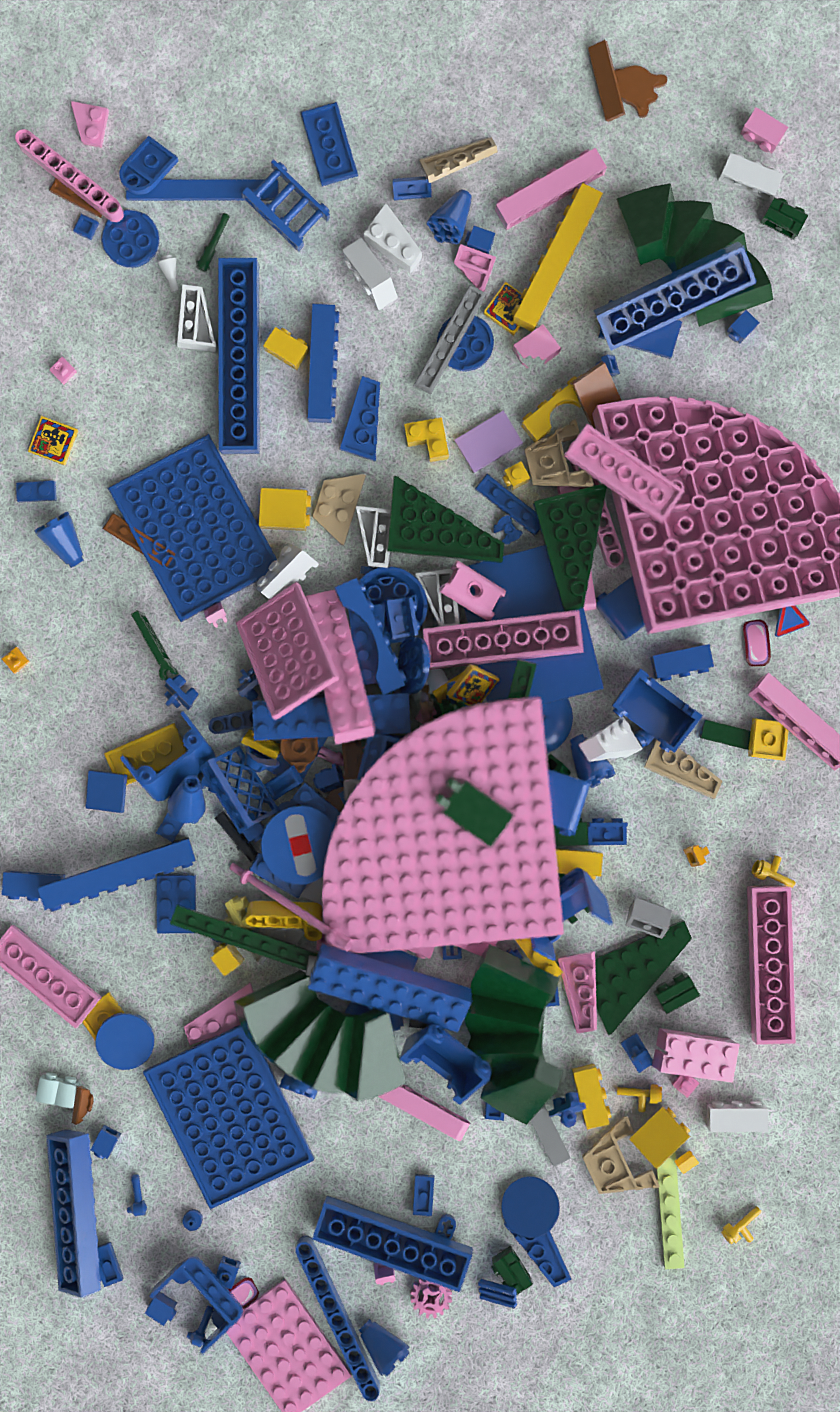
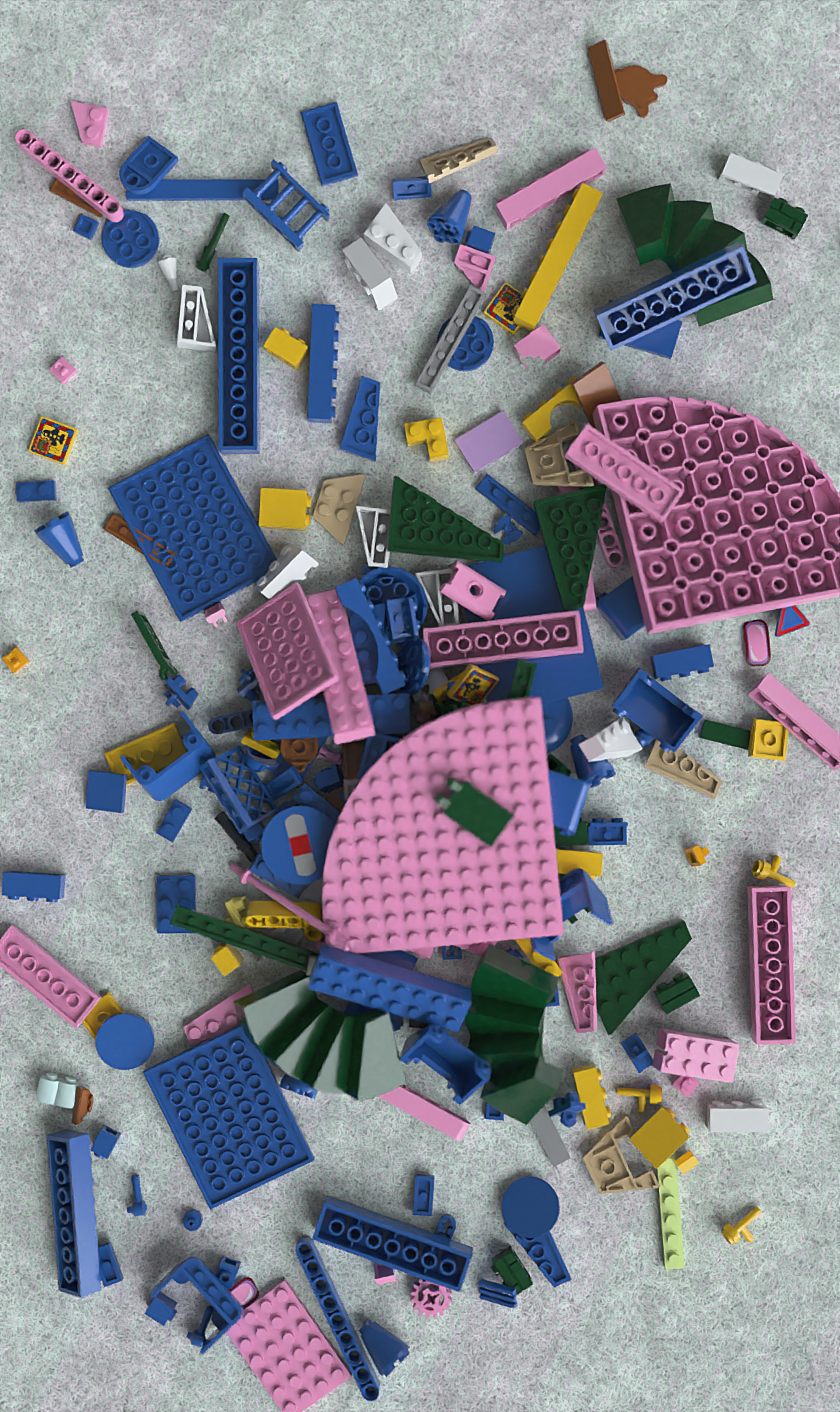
(115, 874): blue brick -> none
(187, 801): blue cone -> none
(515, 476): yellow brick -> none
(611, 364): blue tile -> none
(648, 917): light grey brick -> none
(742, 327): blue brick -> none
(763, 130): bright pink brick -> none

